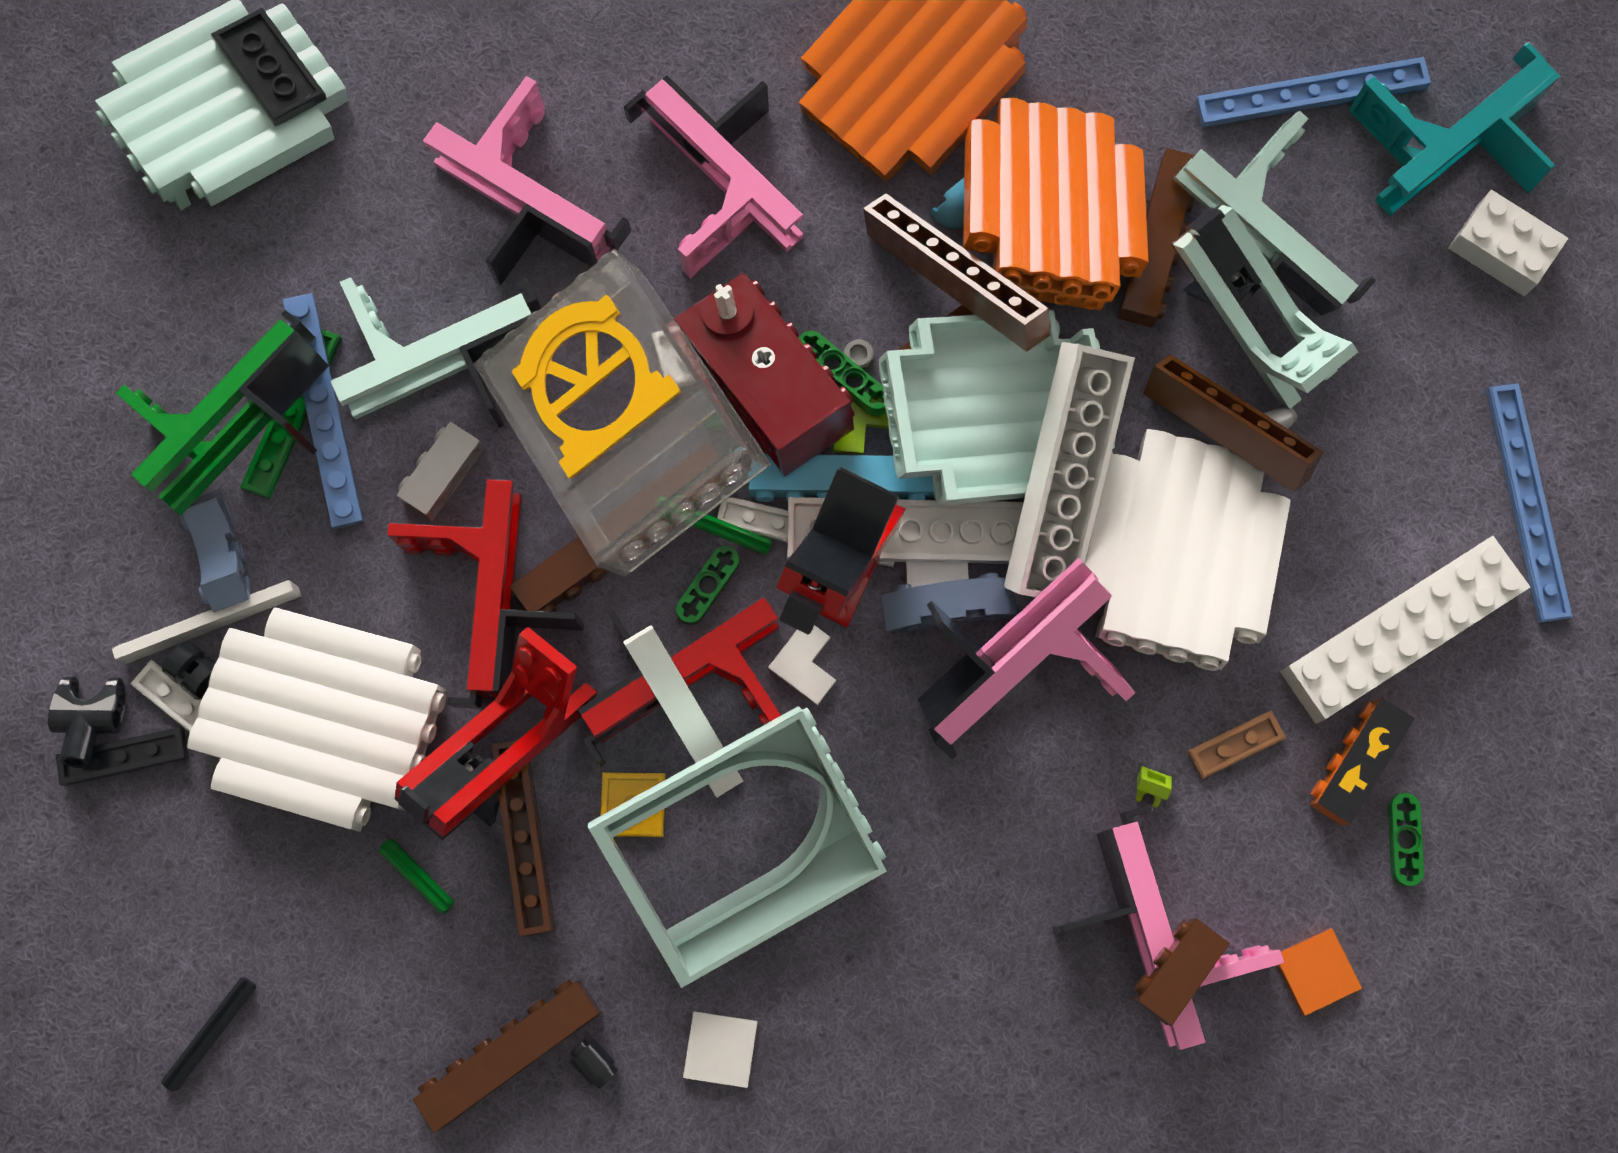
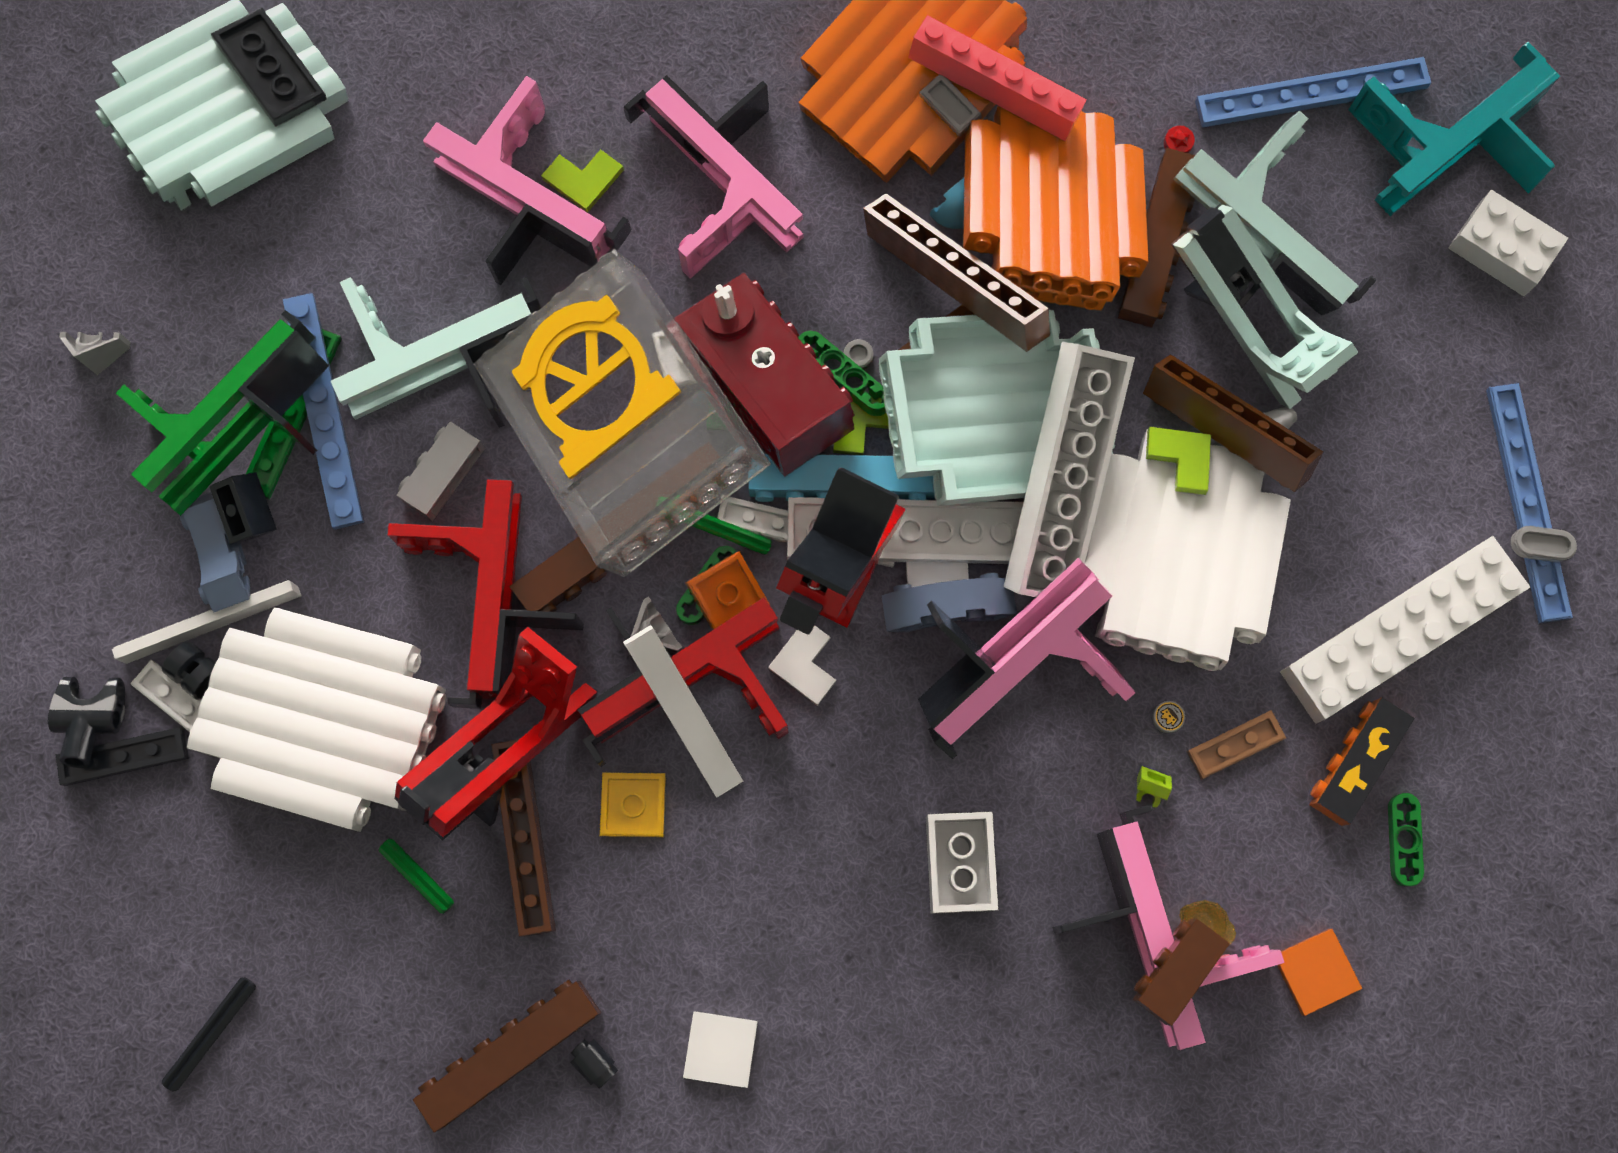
(94, 351): none -> light grey slope
(242, 507): none -> black brick
(585, 185): none -> lime tile
(650, 616): none -> light grey slope
(725, 589): none -> orange tile
(823, 868): light aqua panel -> none
(950, 104): none -> light grey tile
(961, 862): none -> white brick
(996, 78): none -> coral brick
(1168, 717): none -> tile
(1179, 139): none -> red tile
(1188, 451): none -> lime tile
(1211, 915): none -> clear yellow piece
(1543, 544): none -> light grey tile

